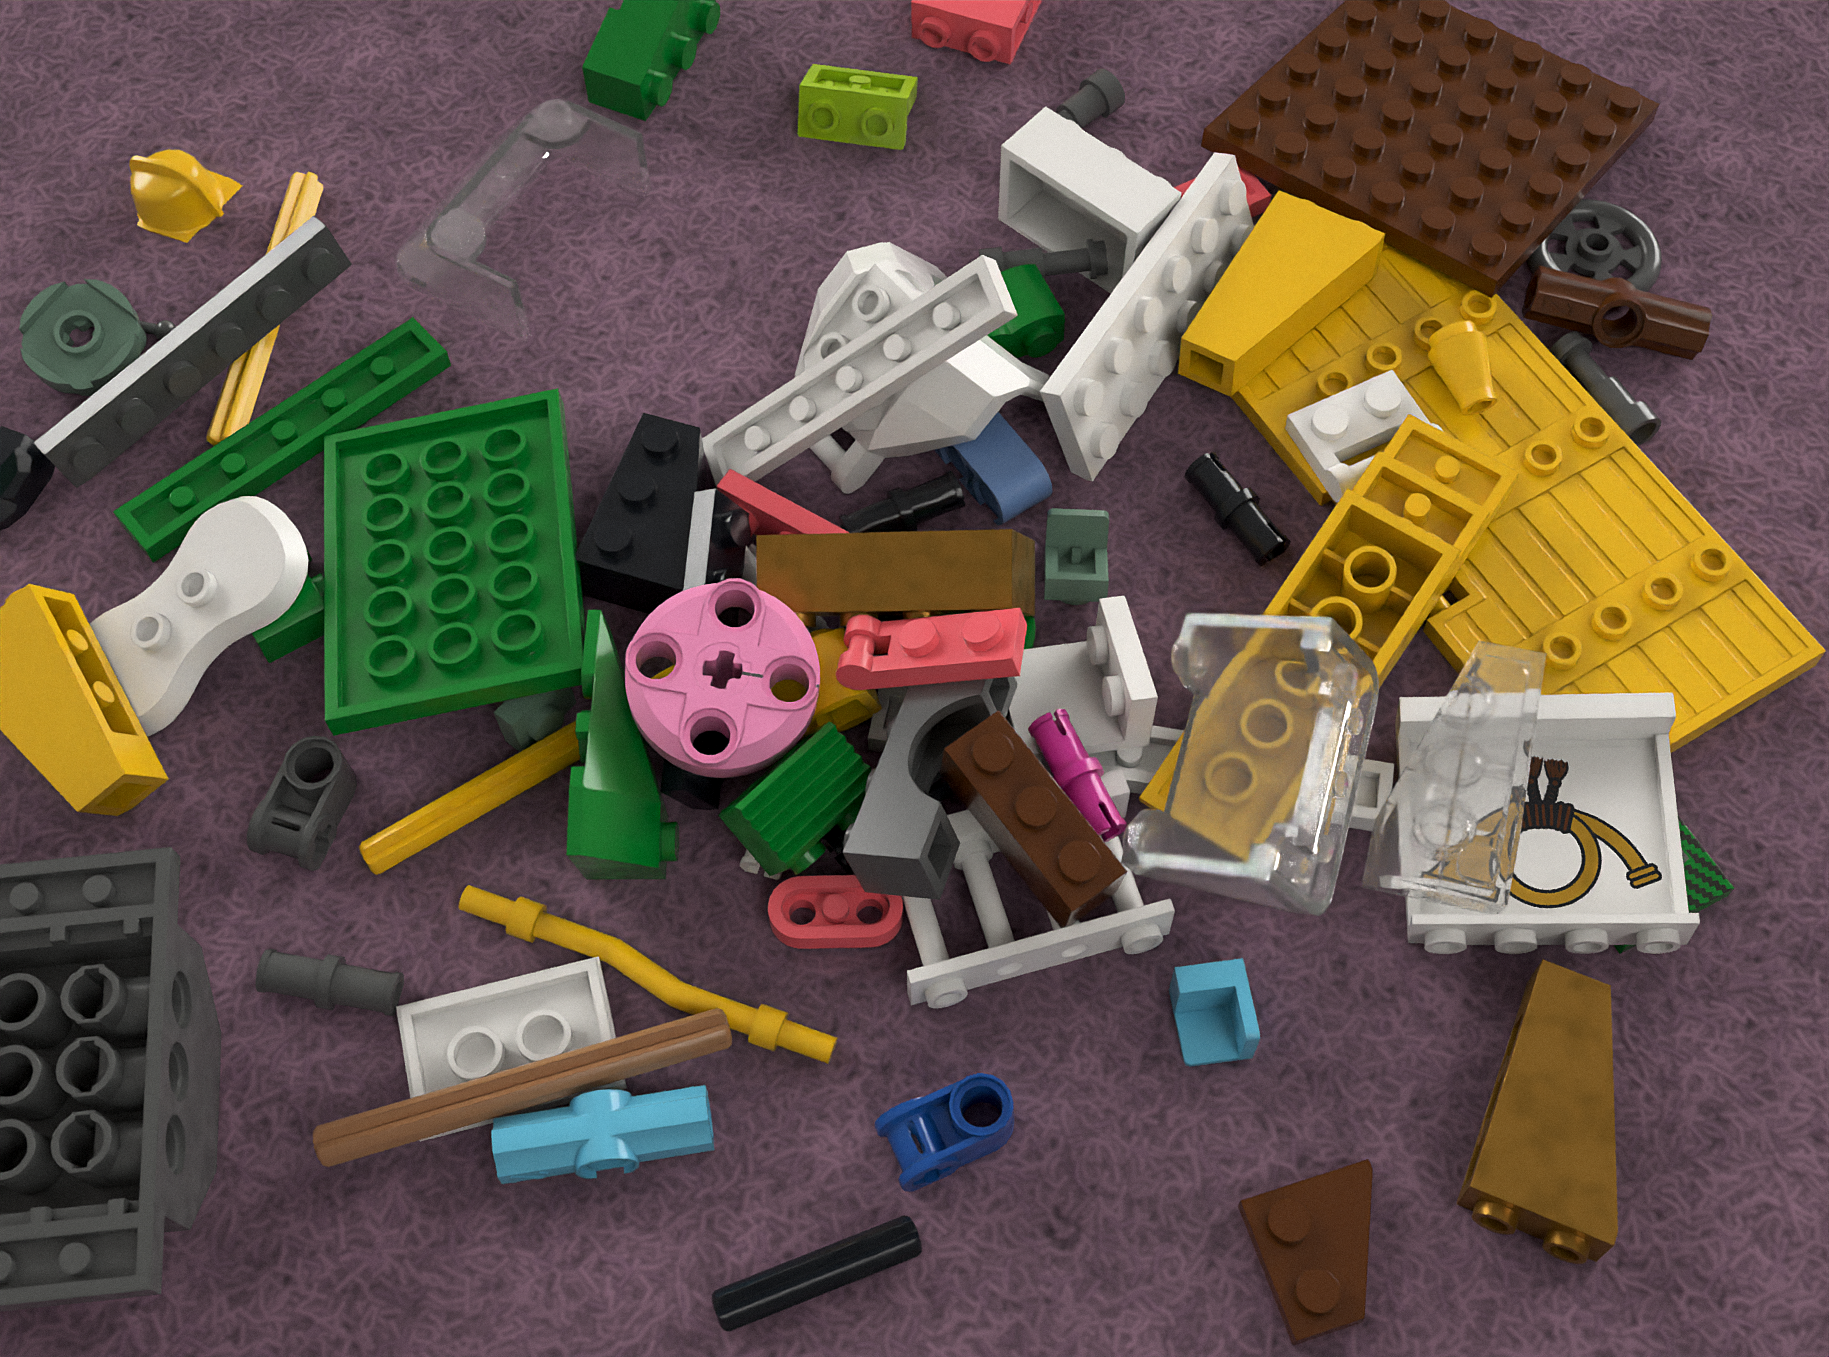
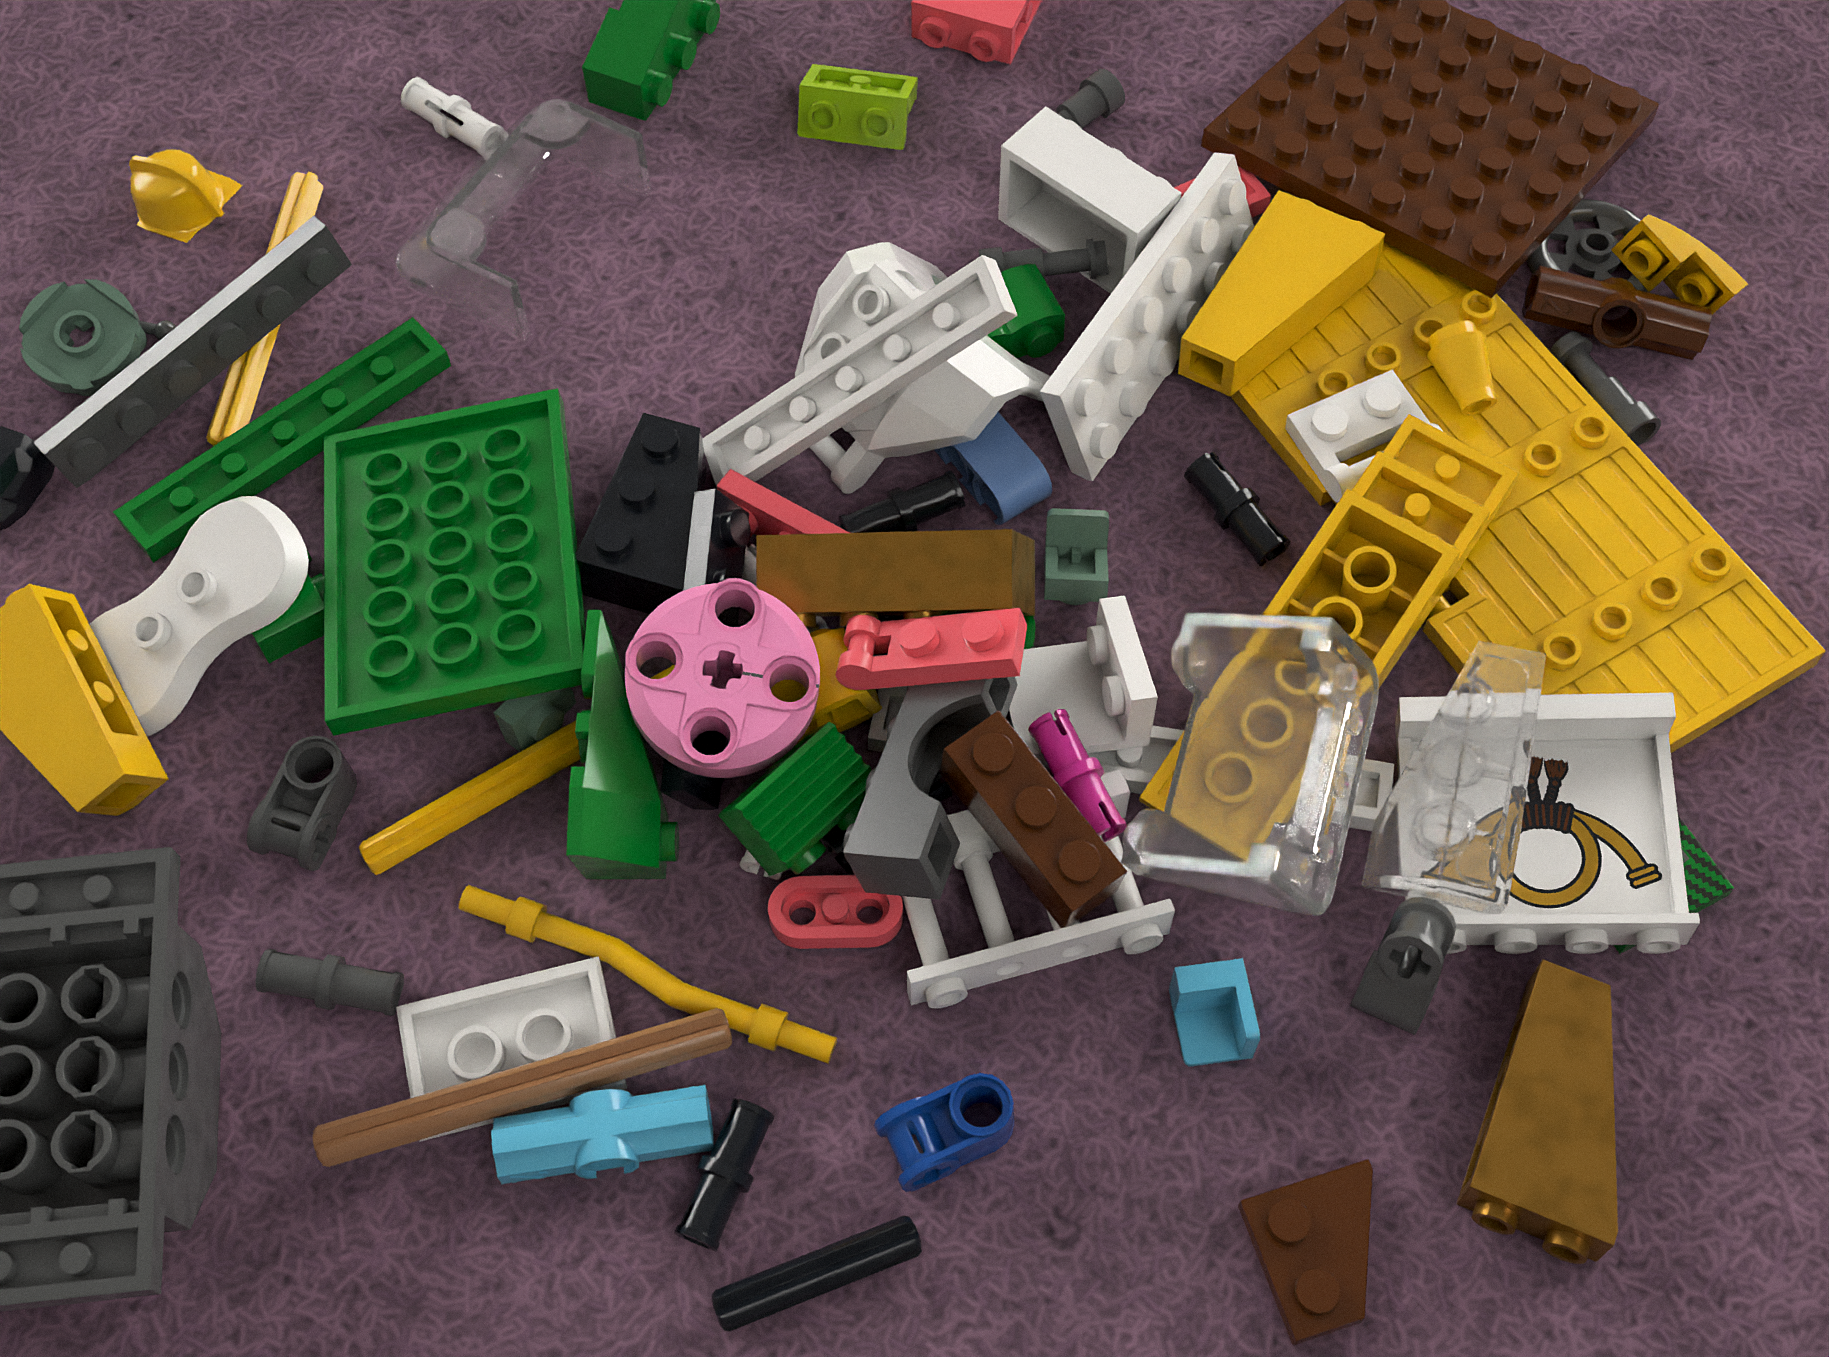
(428, 102): none -> white pin
(724, 1174): none -> black pin
(1407, 964): none -> dark grey piece
(1666, 254): none -> yellow slope

